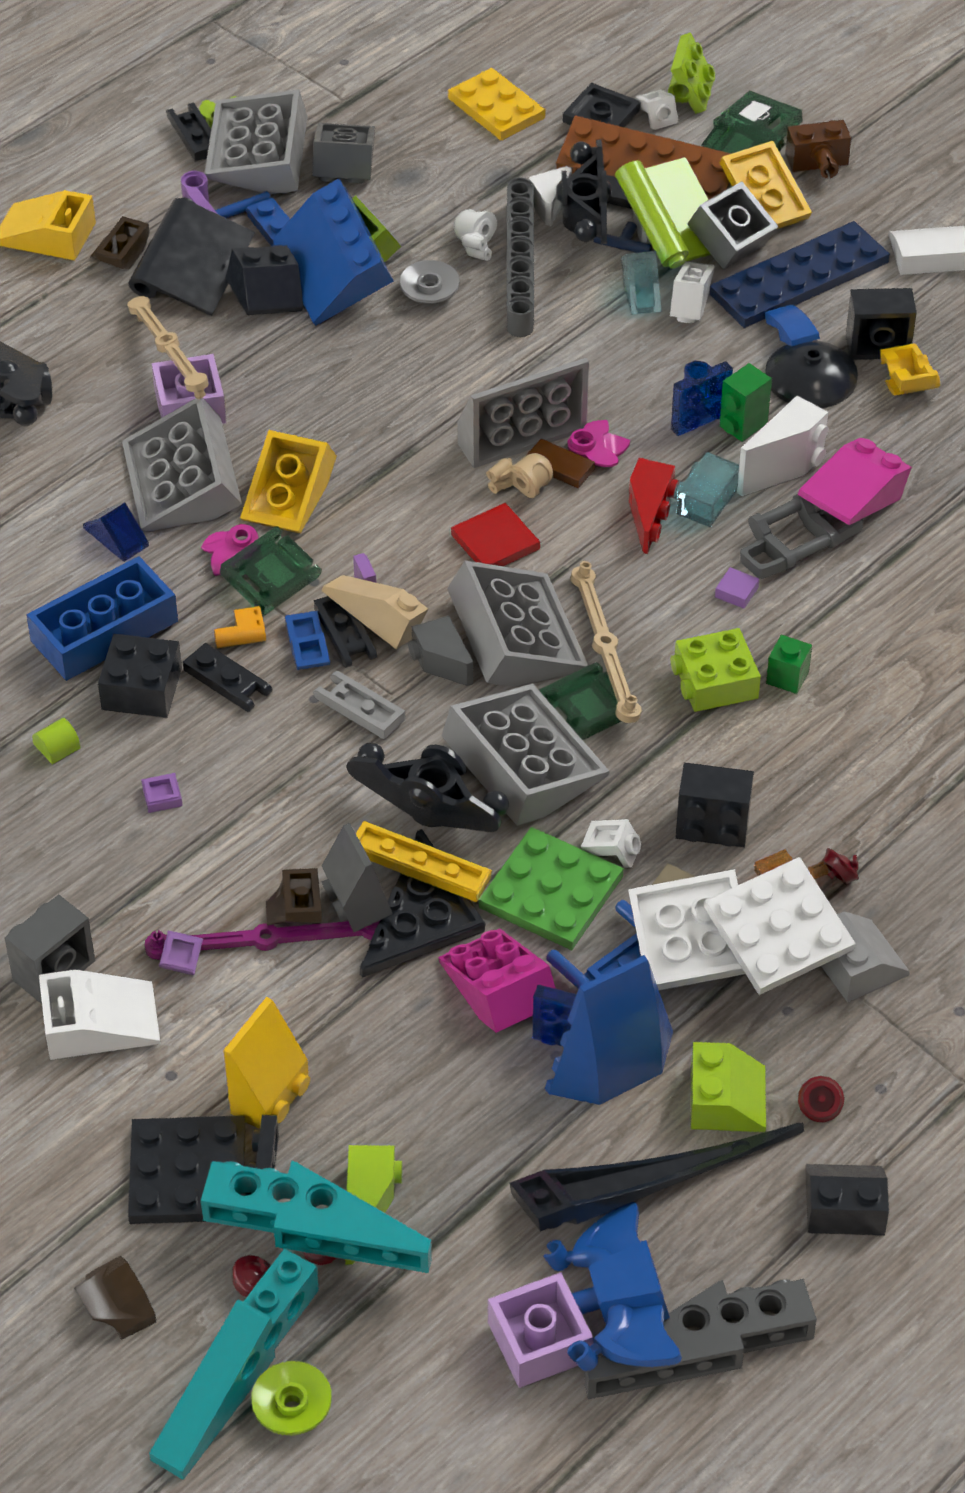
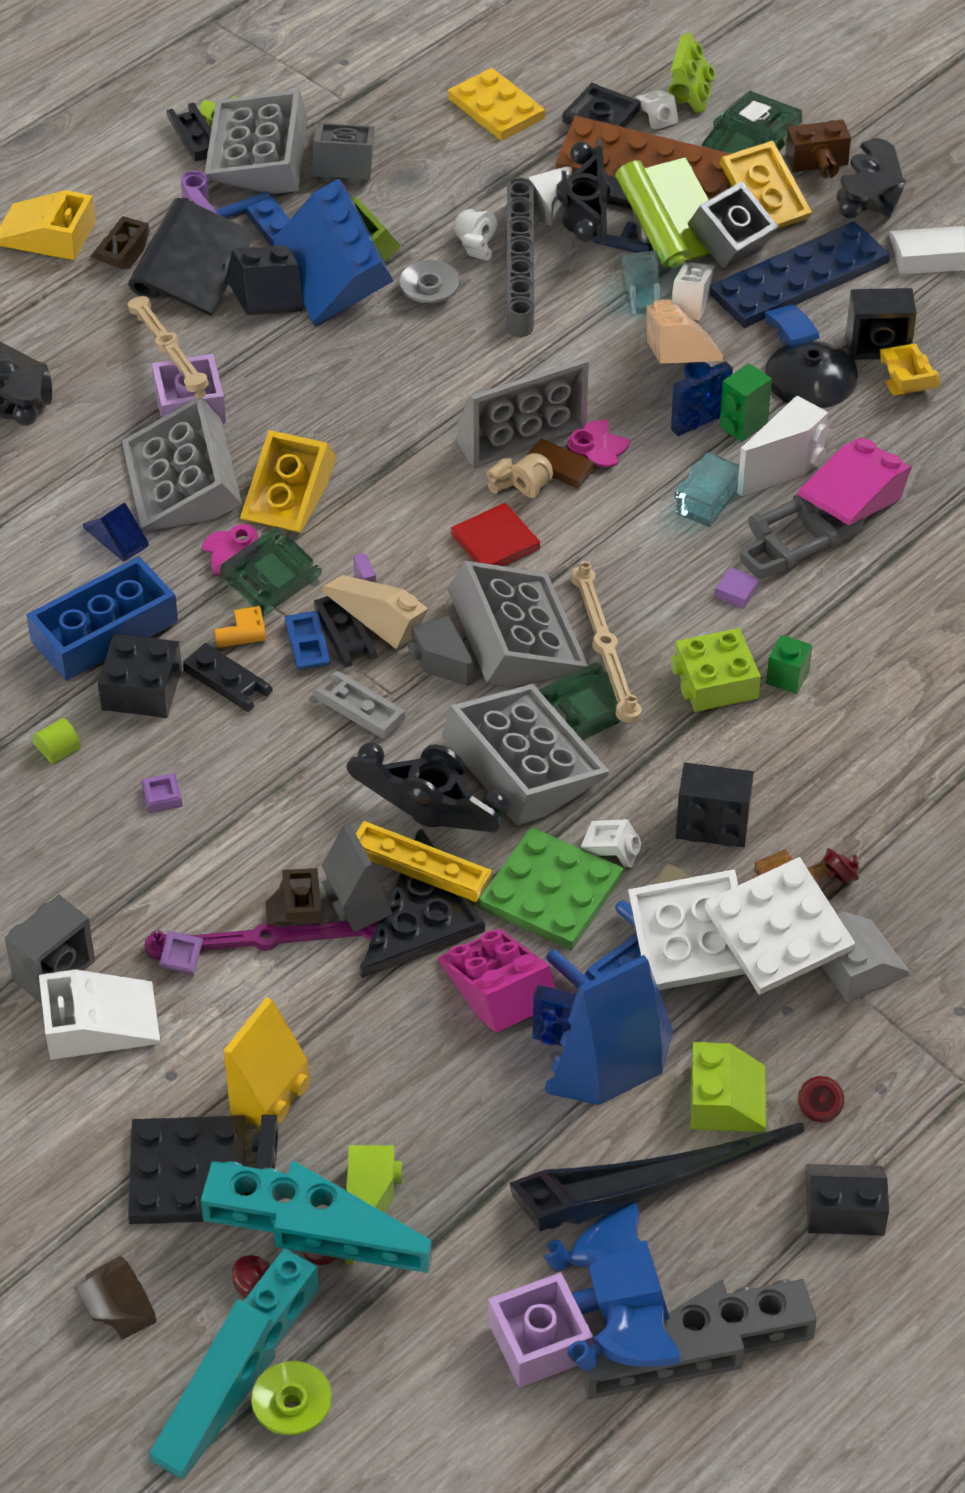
(649, 497): red slope -> none
(677, 336): none -> light nougat slope
(878, 182): none -> black piece

